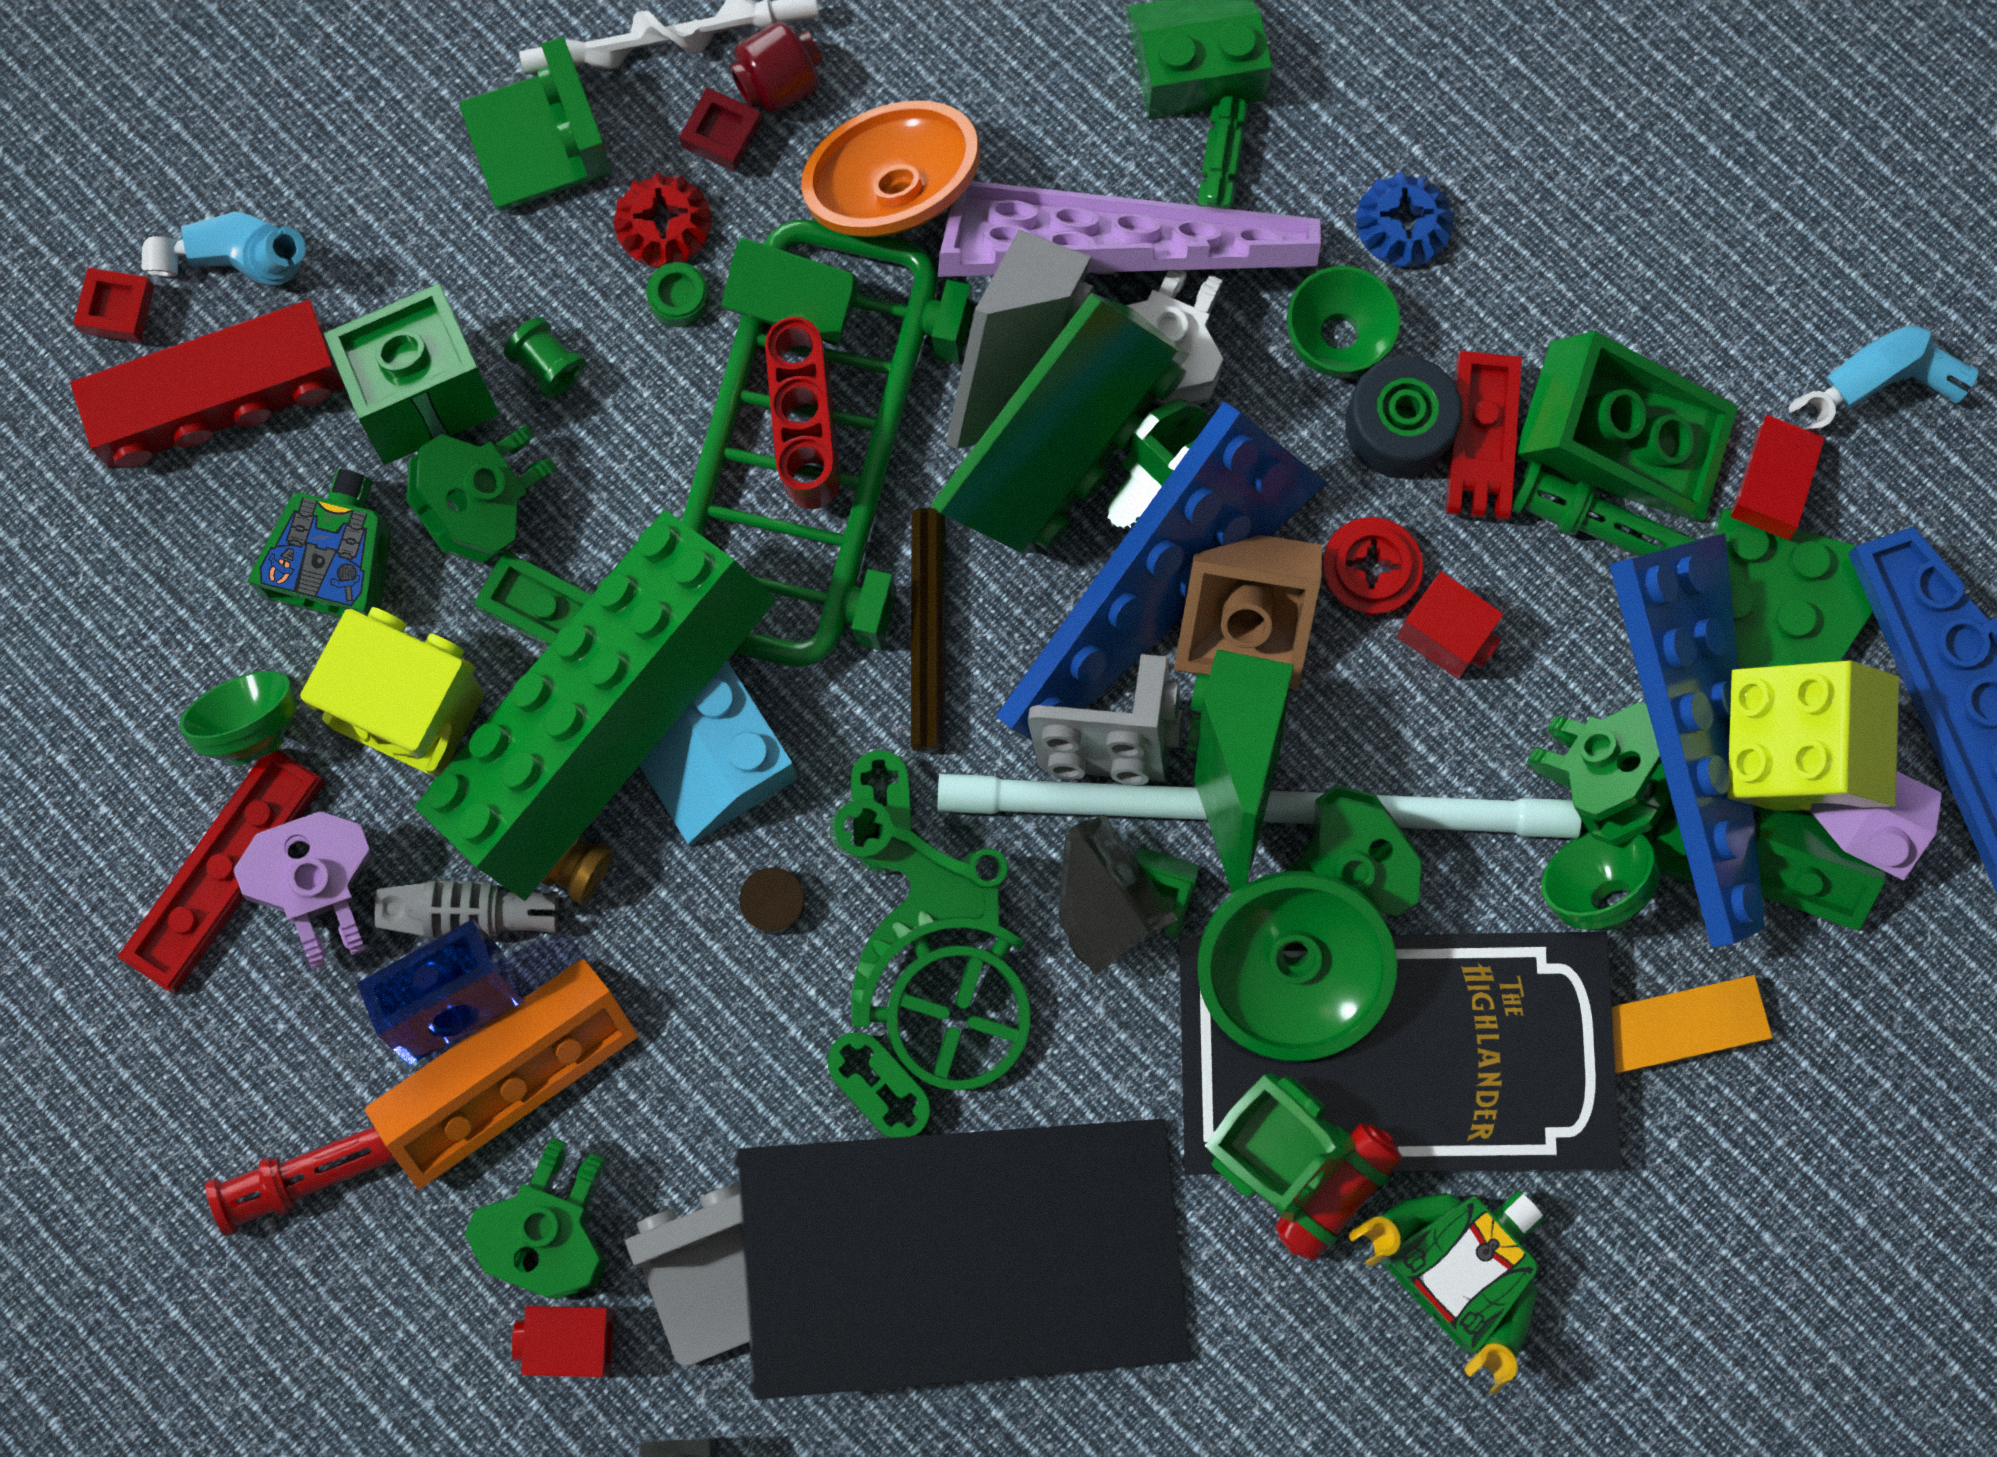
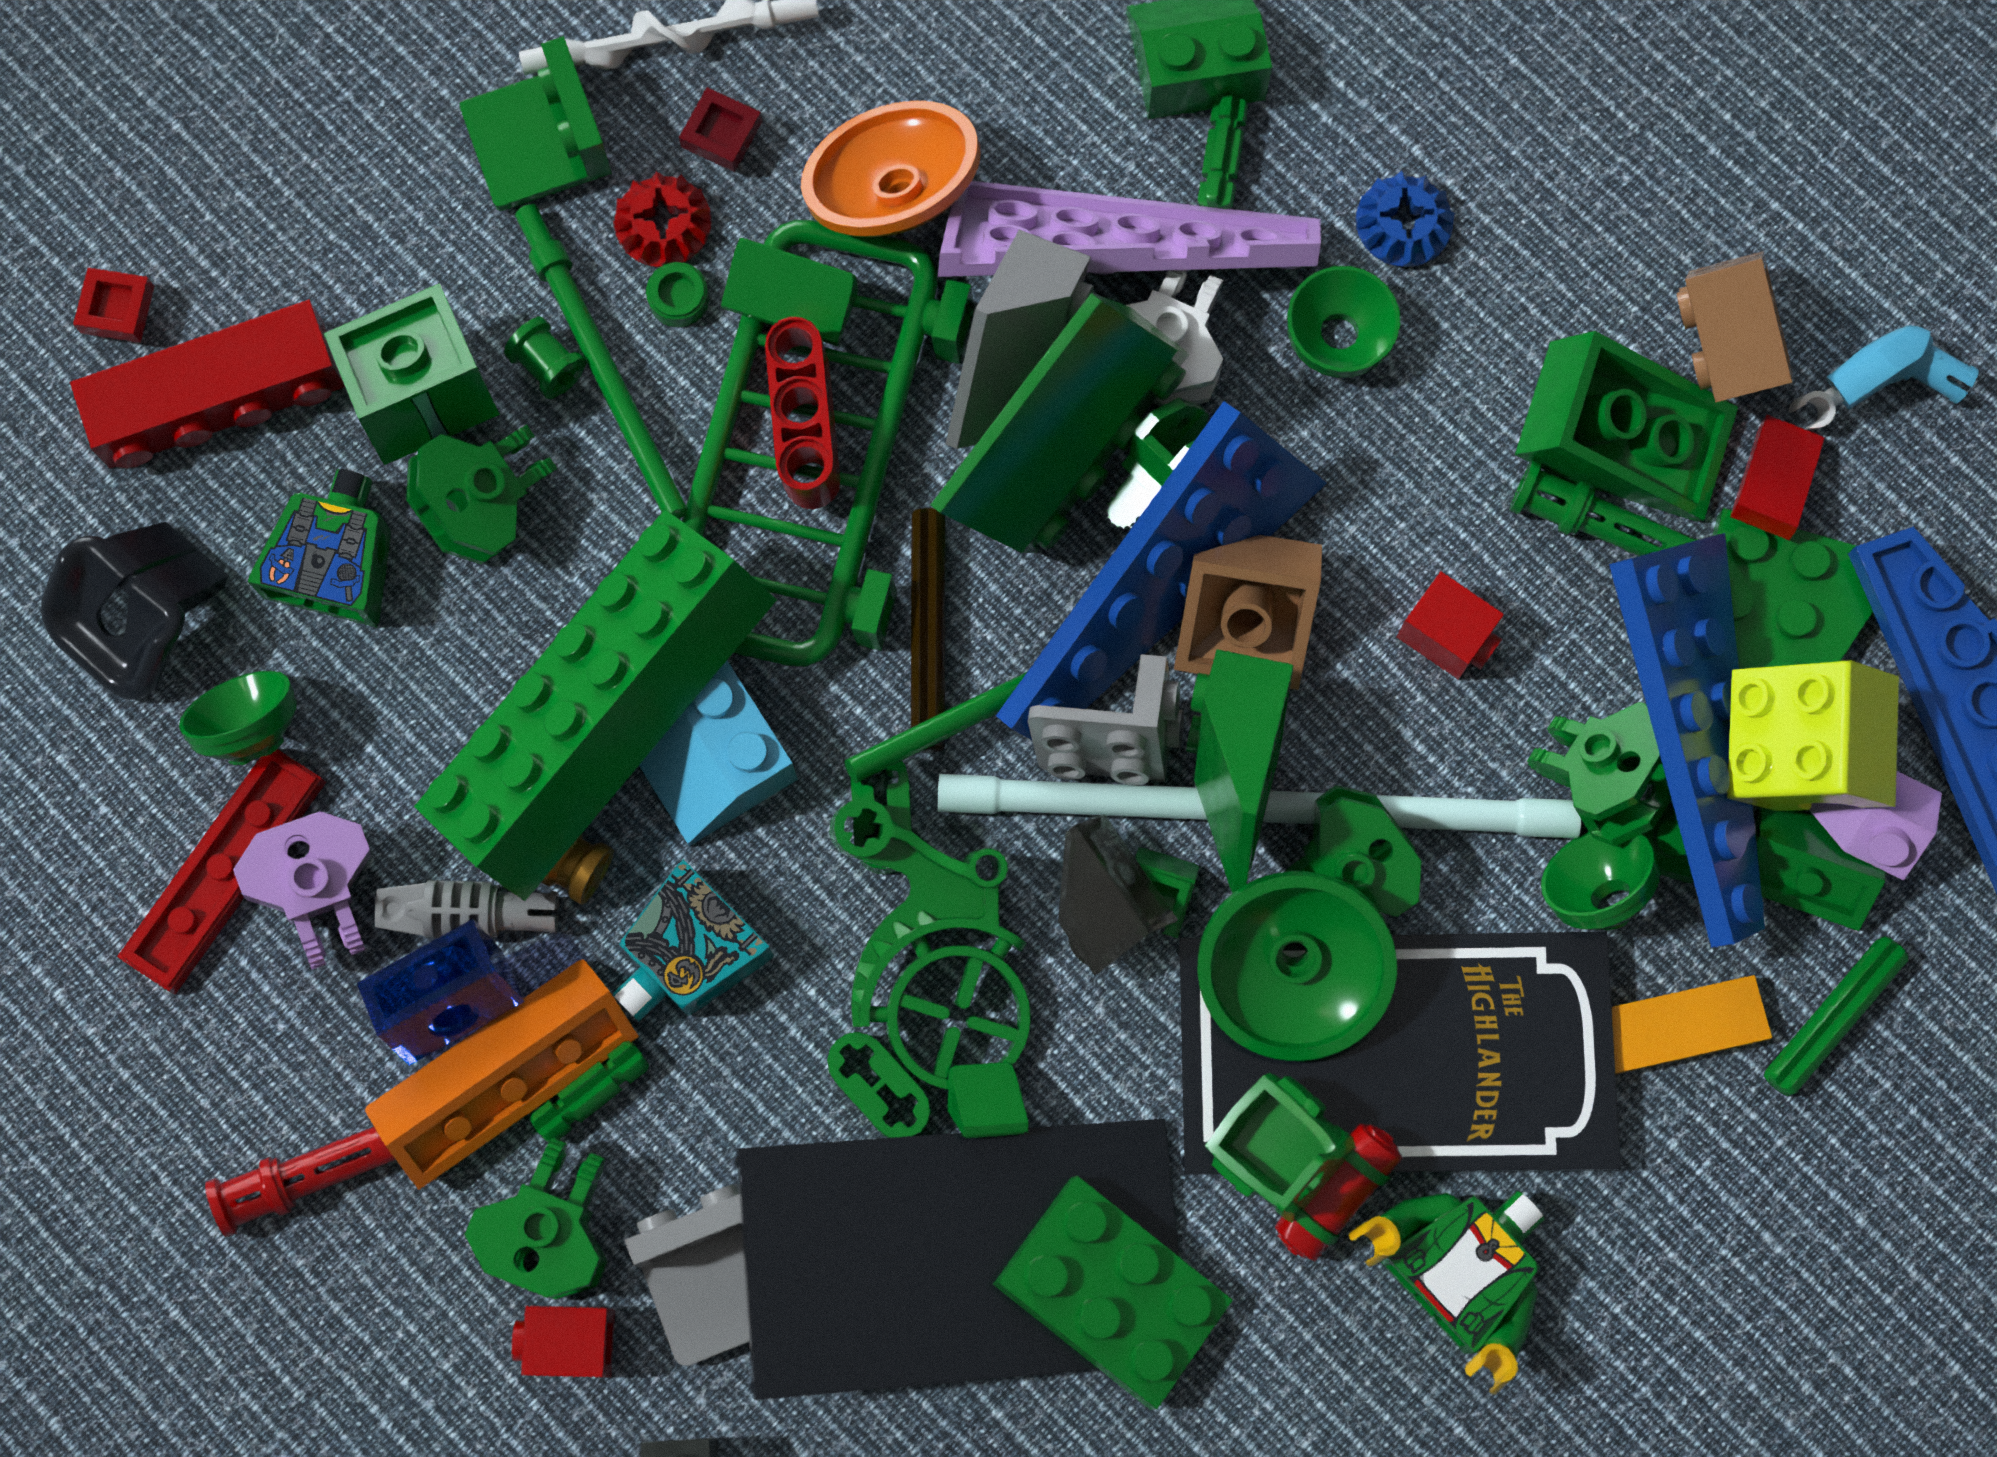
(162, 582): none -> black piece
(232, 239): medium azure arm -> none
(394, 690): neon yellow piece -> none
(529, 599): green plate -> none
(554, 267): none -> green bar
(589, 1091): none -> green axle
(687, 947): none -> torso
(772, 901): dark brown tile -> none
(776, 67): dark red head -> none
(930, 732): none -> green bar
(986, 1100): none -> green slope
(1113, 1292): none -> green plate
(1394, 550): red gear -> none
(1400, 439): black wheel -> none
(1486, 441): red hinge -> none
(1736, 327): none -> medium nougat slope
(1836, 1016): none -> green axle

